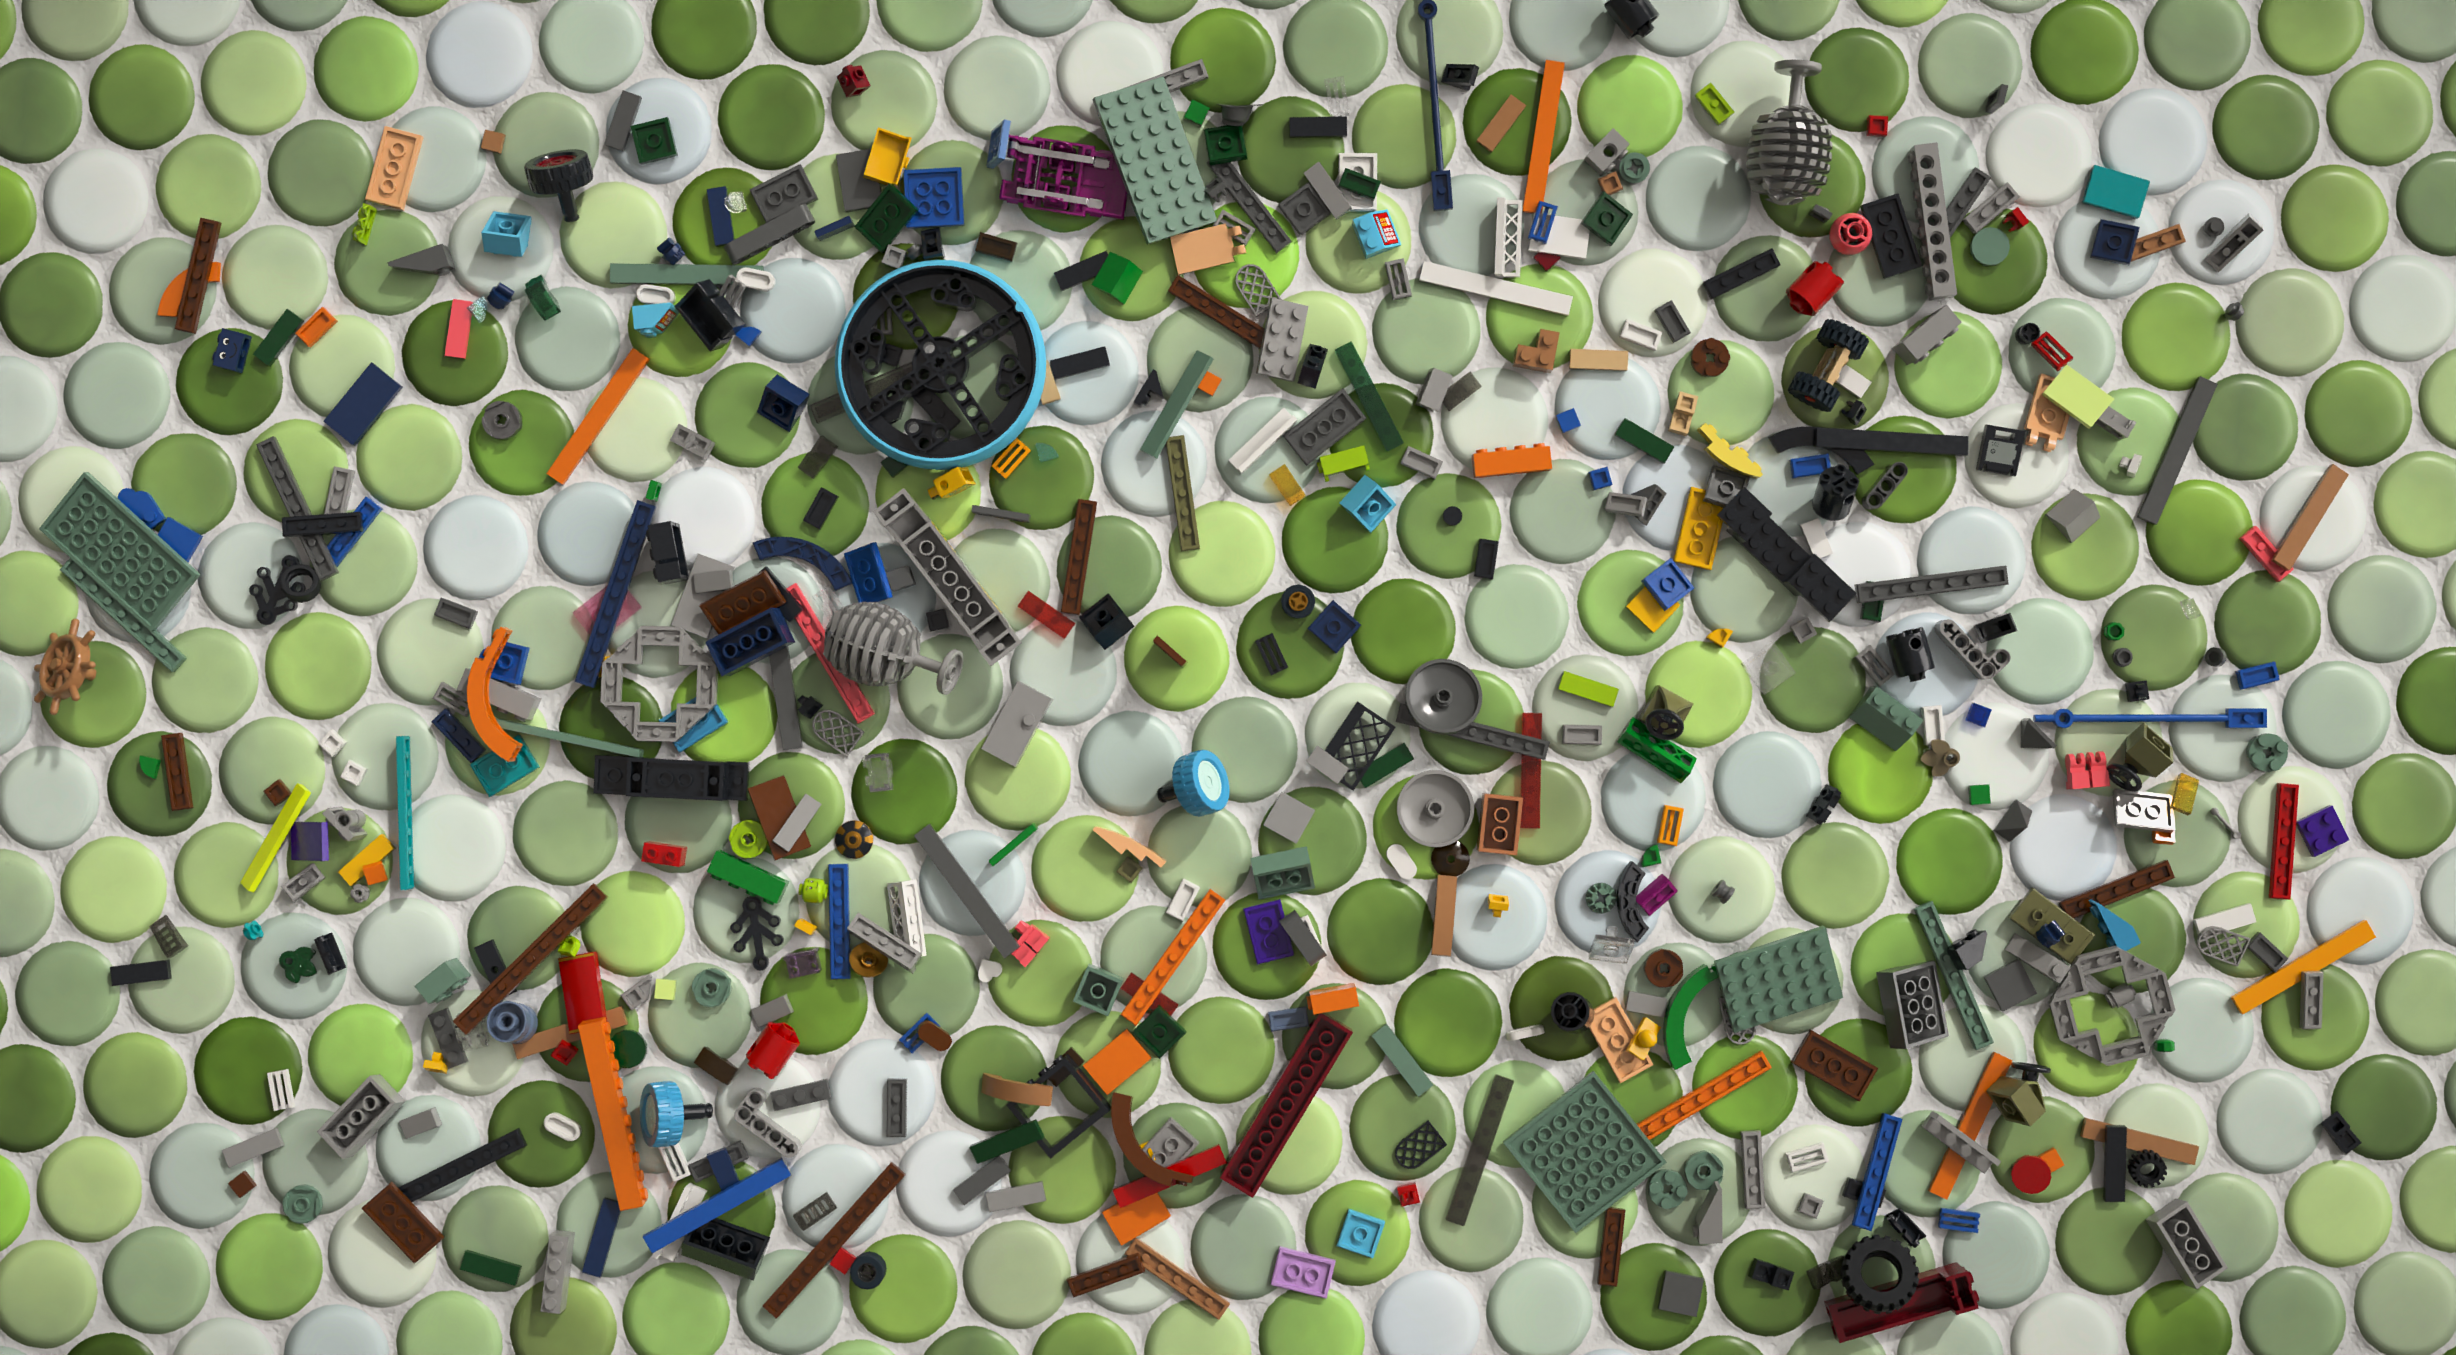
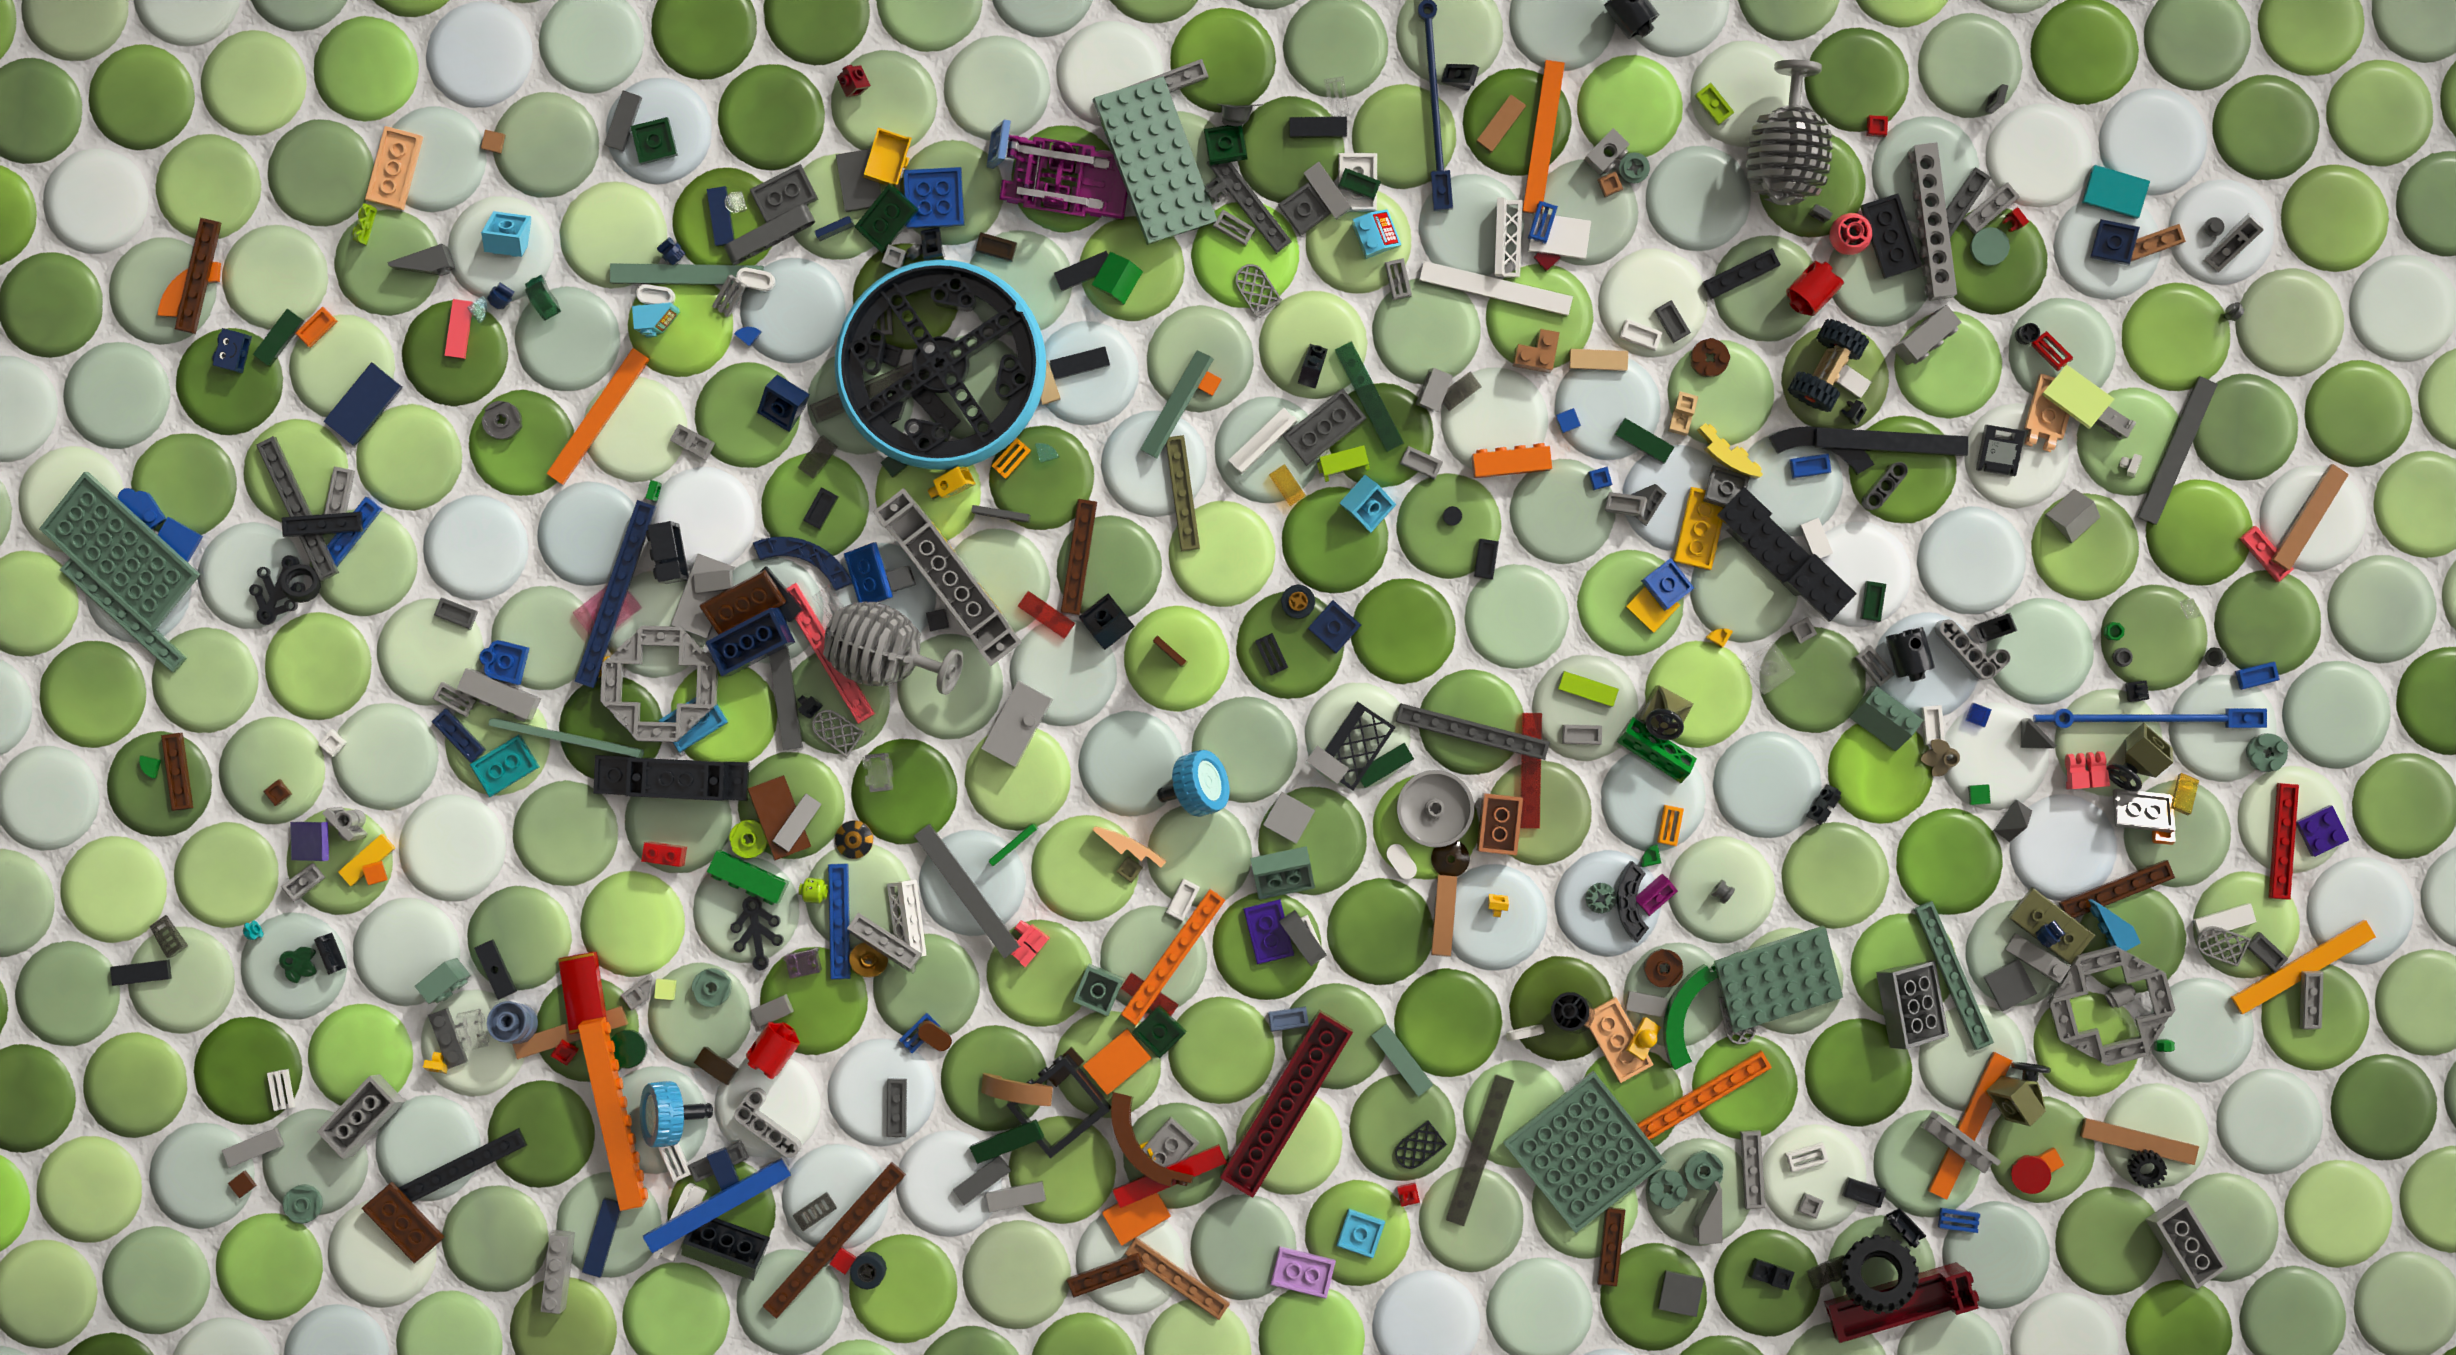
(65, 667): medium nougat piece -> none
(275, 837): neon yellow tile -> none
(353, 773): white tile -> none
(365, 892): light grey plate -> none
(405, 812): teal tile -> none
(420, 1122): light grey slope -> none
(479, 703): orange arch -> none
(490, 1267): dark green tile -> none
(530, 959): reddish brown plate -> none
(560, 174): black wheel -> none
(562, 1126): white tile -> none
(569, 946): lime tile -> none
(709, 315): black piece -> none
(800, 1094): dark grey plate -> none
(805, 926): yellow tile -> none
(989, 969): white tile -> none
(1151, 385): black slope -> none
(1197, 113): green tile -> none
(1205, 248): light nougat tile -> none
(1217, 311): reddish brown tile -> none
(1282, 339): light grey plate -> none
(1332, 998): orange brick -> none
(1443, 696): dark grey dish -> none
(1606, 218): dark green tile -> none
(1610, 947): clear tile -> none
(1834, 1065): reddish brown tile -> none
(1835, 493): black cylinder -> none
(1876, 1172): blue tile -> none
(1931, 584): dark grey tile -> none
(1968, 951): slope -> none
(2115, 1163): black tile -> none
(2235, 834): light grey hinge -> none
(2340, 1132): black slope -> none

